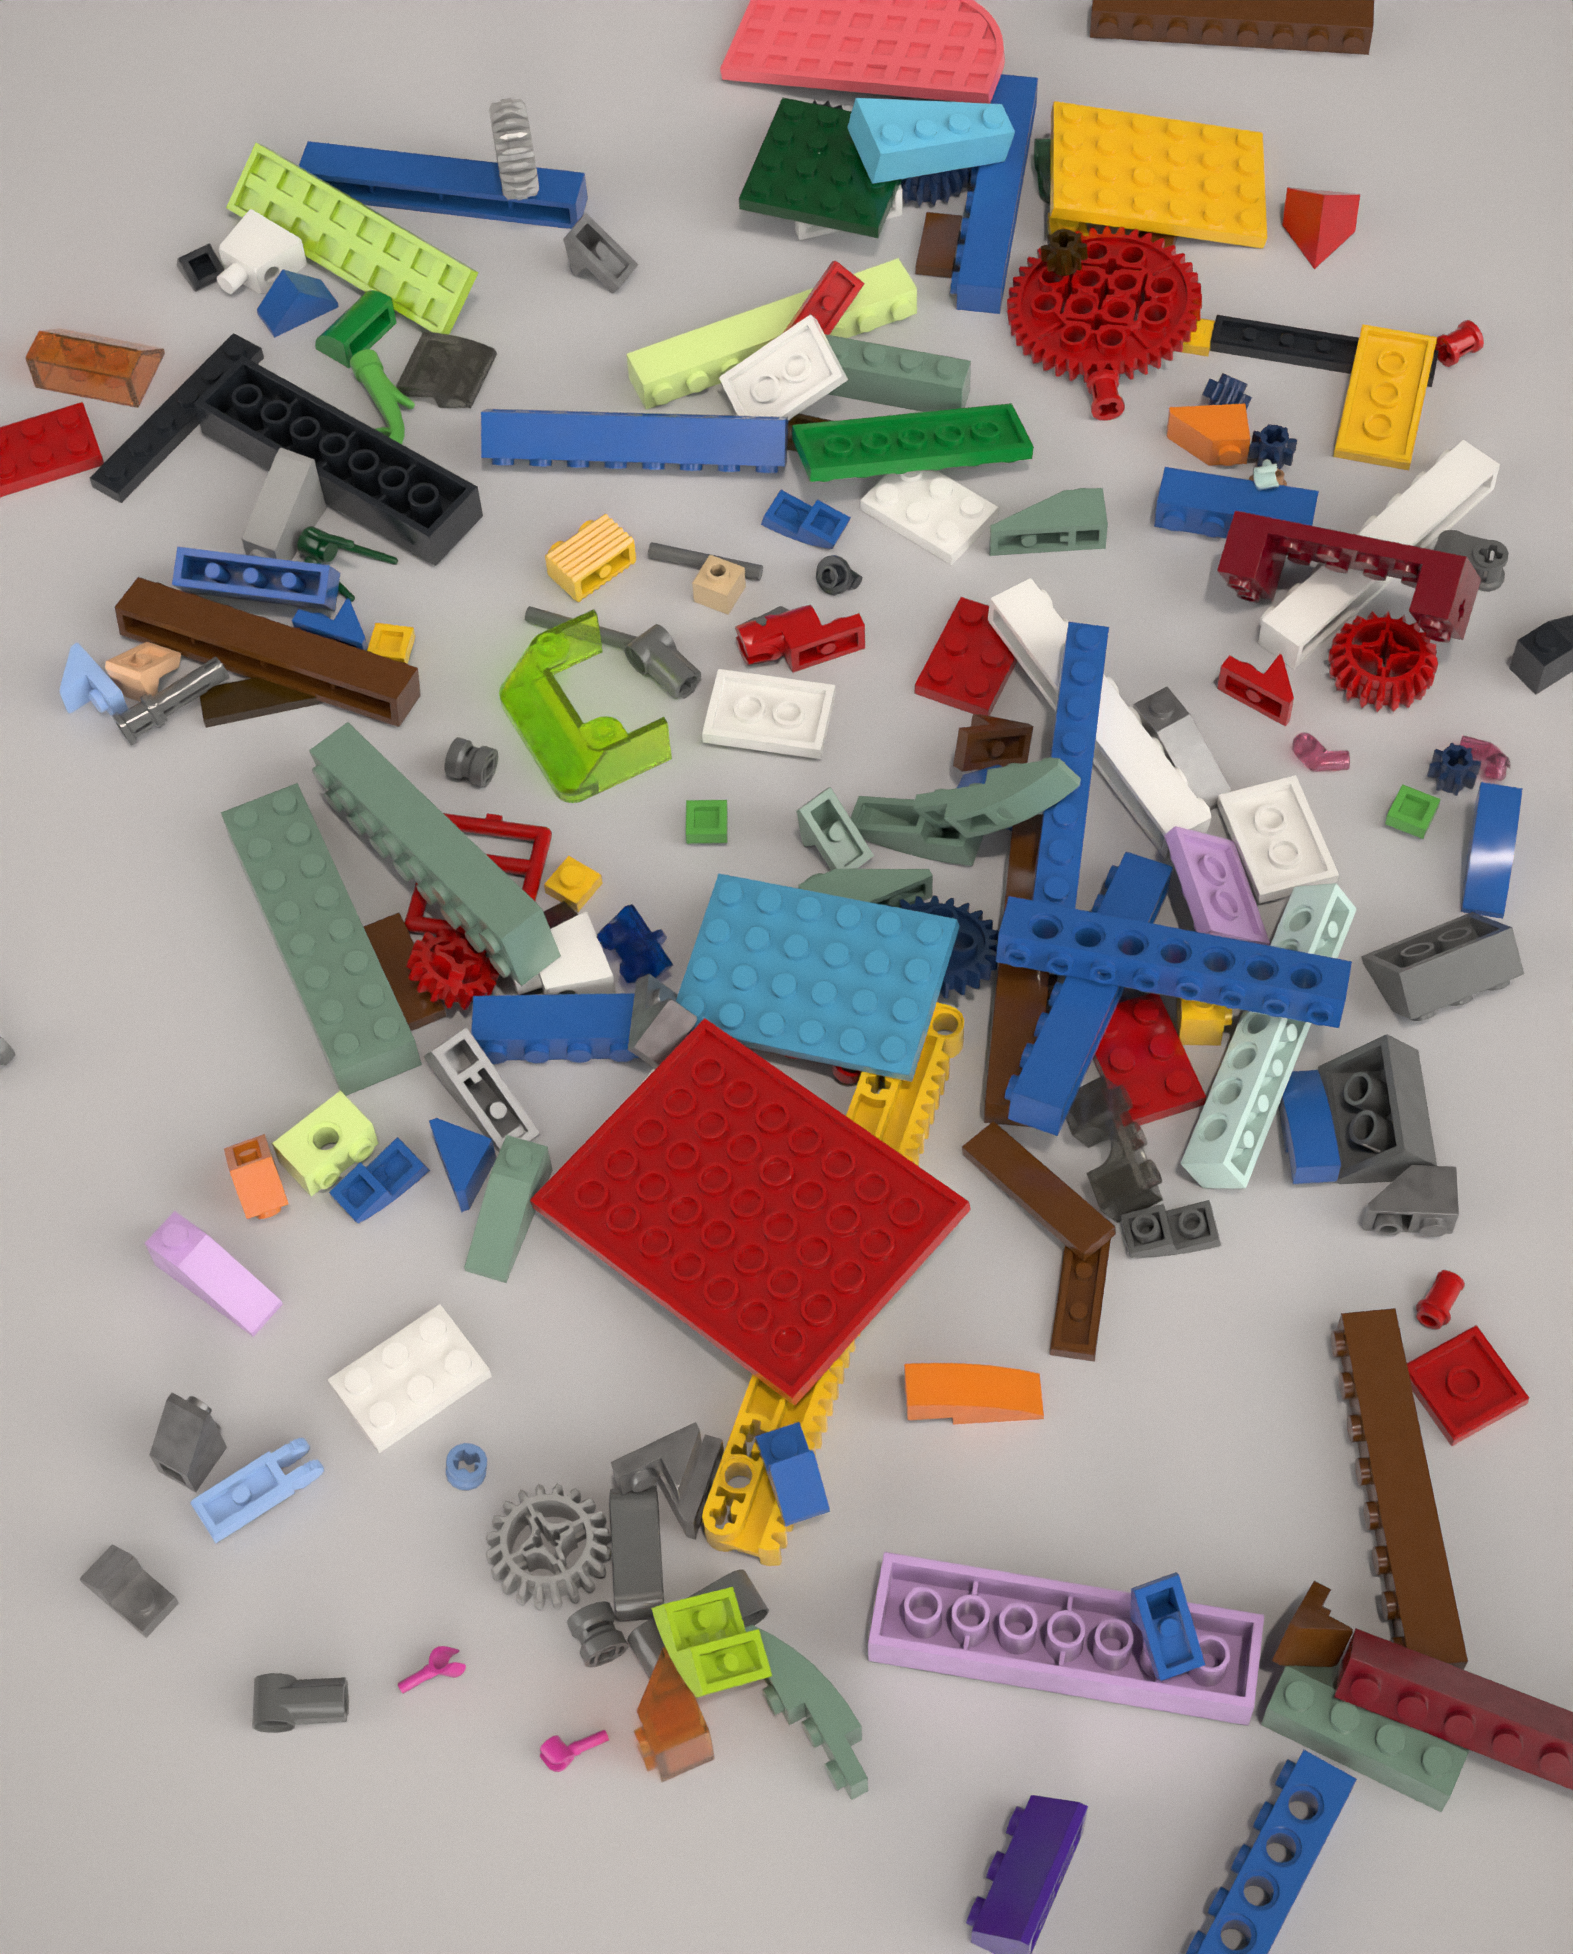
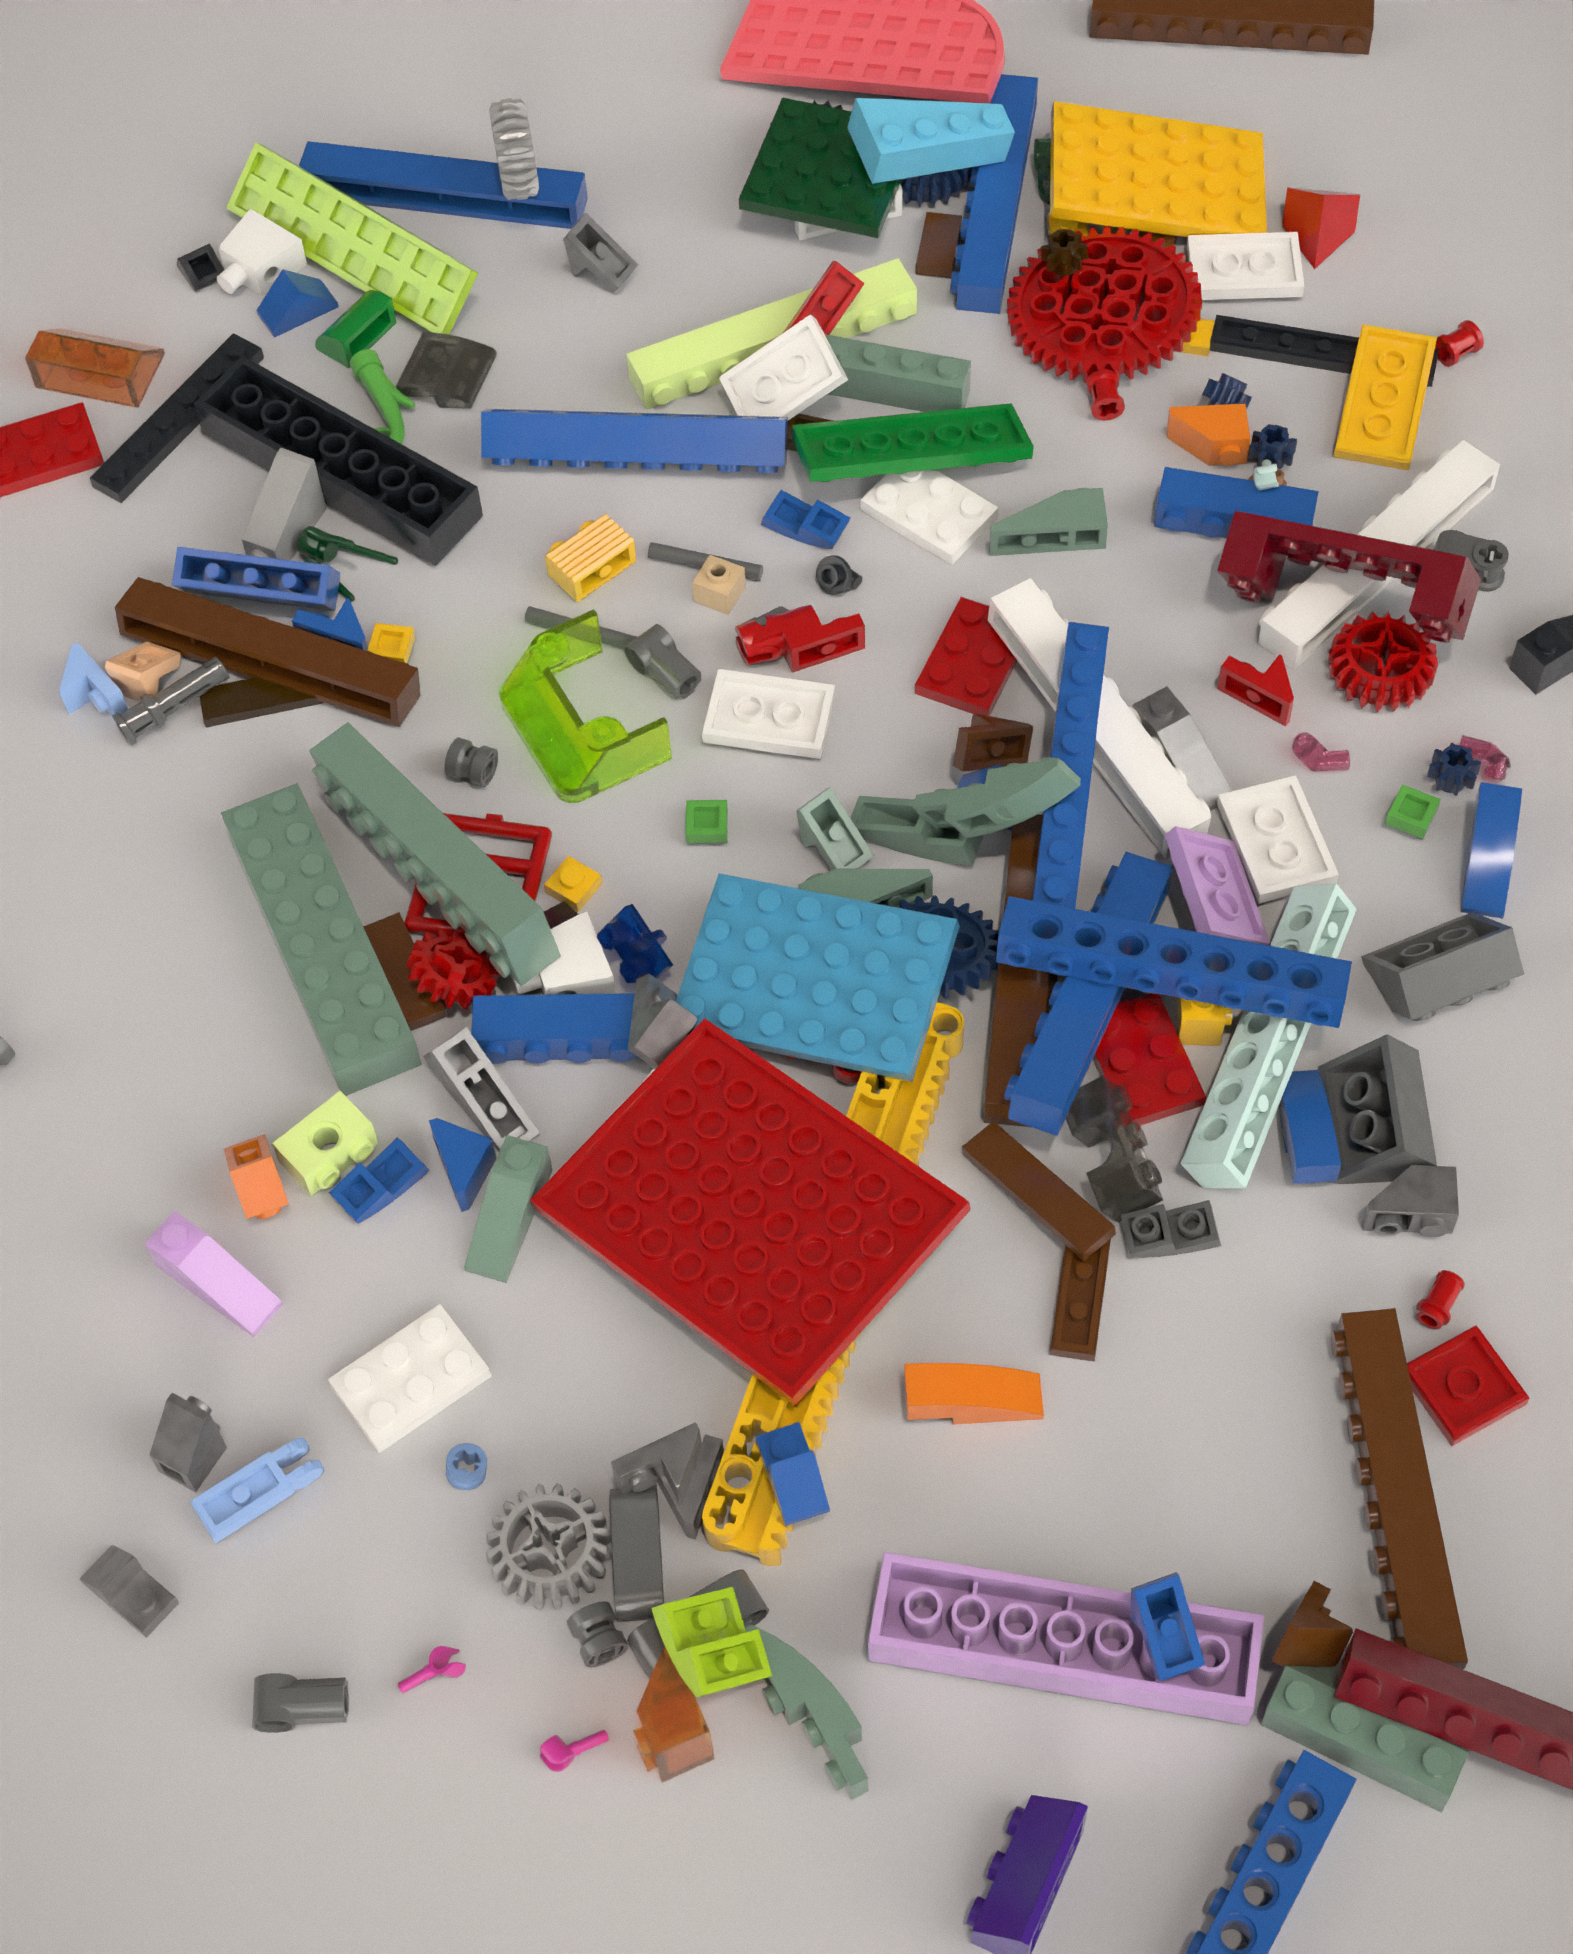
(1247, 265): none -> white plate

